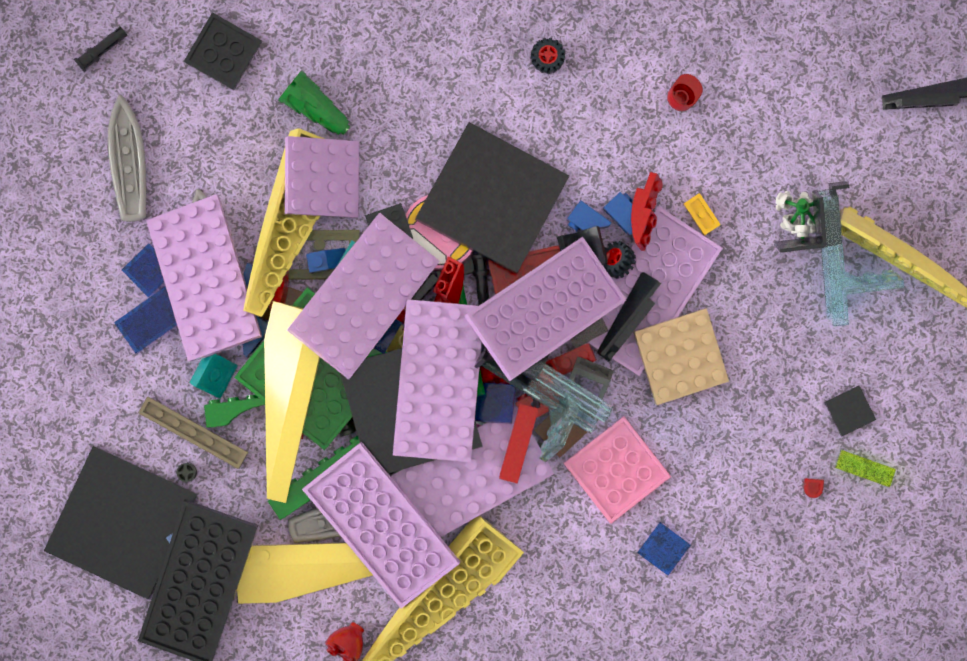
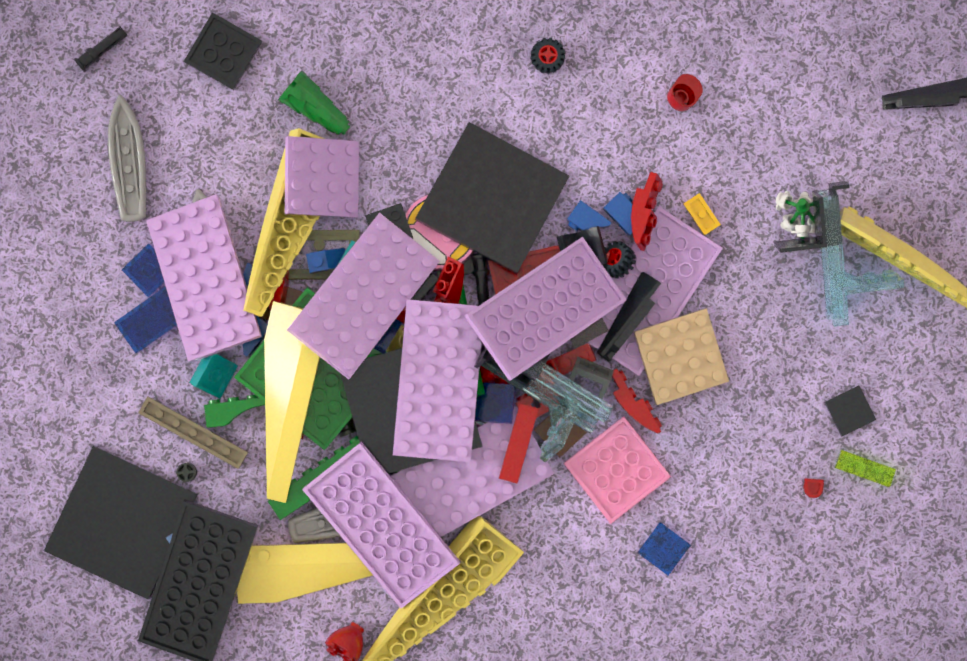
(639, 409): none -> red slope

